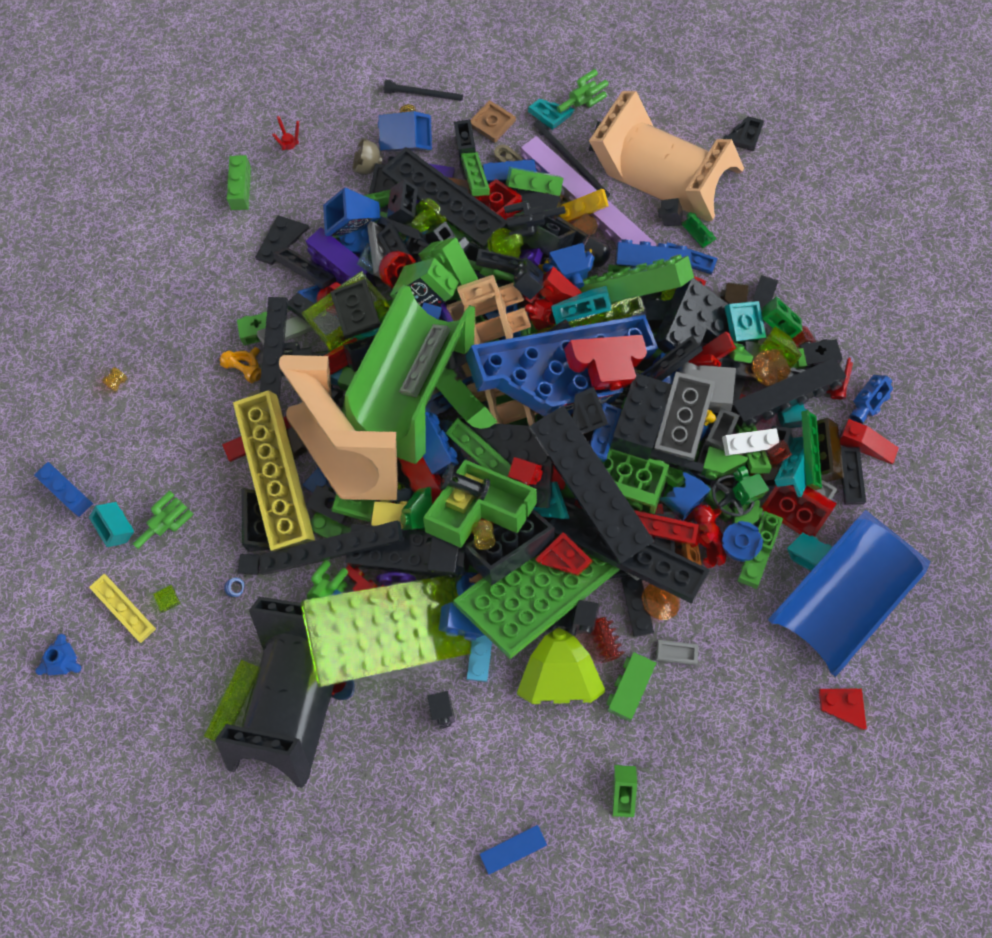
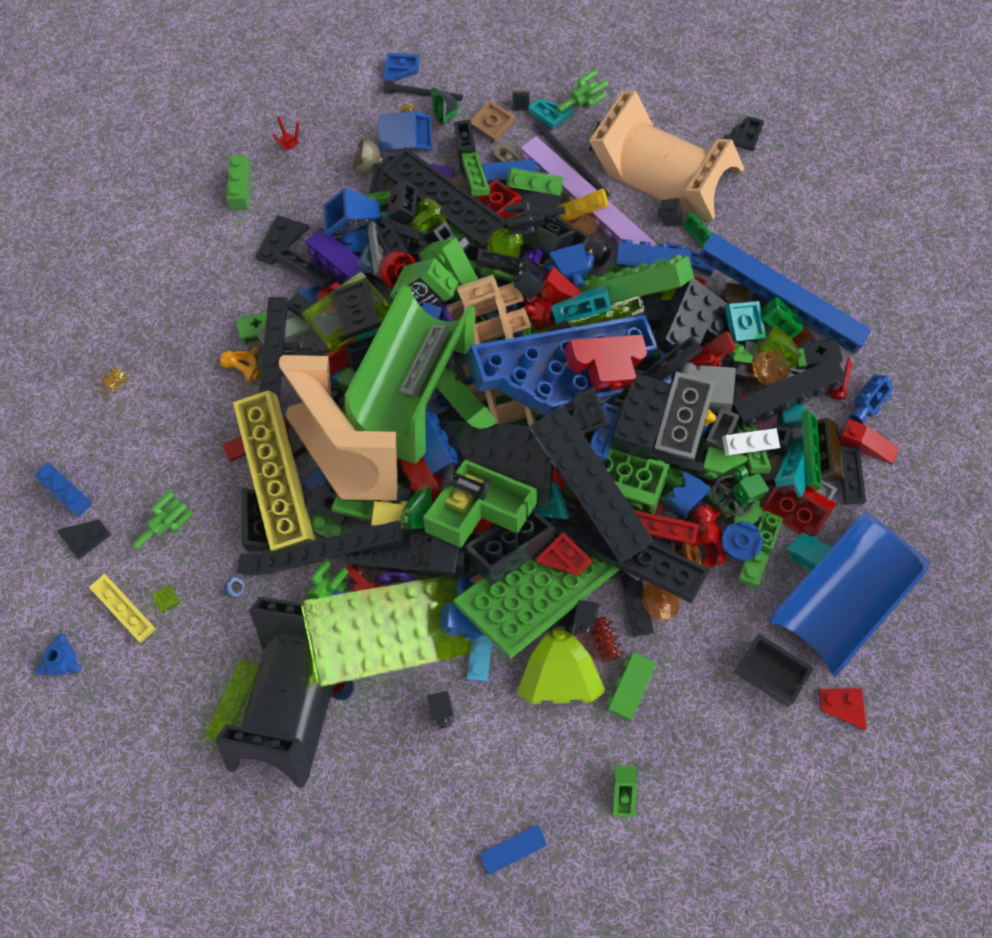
(84, 536): none -> black wing
(111, 524): teal brick -> none
(401, 66): none -> blue wing
(444, 106): none -> green hat
(477, 448): bright green tile -> none
(483, 534): clear yellow wheel -> none
(520, 100): none -> black tile
(525, 471): red brick -> none
(677, 652): light grey tile -> none
(769, 284): none -> blue brick
(773, 670): none -> black piece
(779, 452): clear red tile -> none

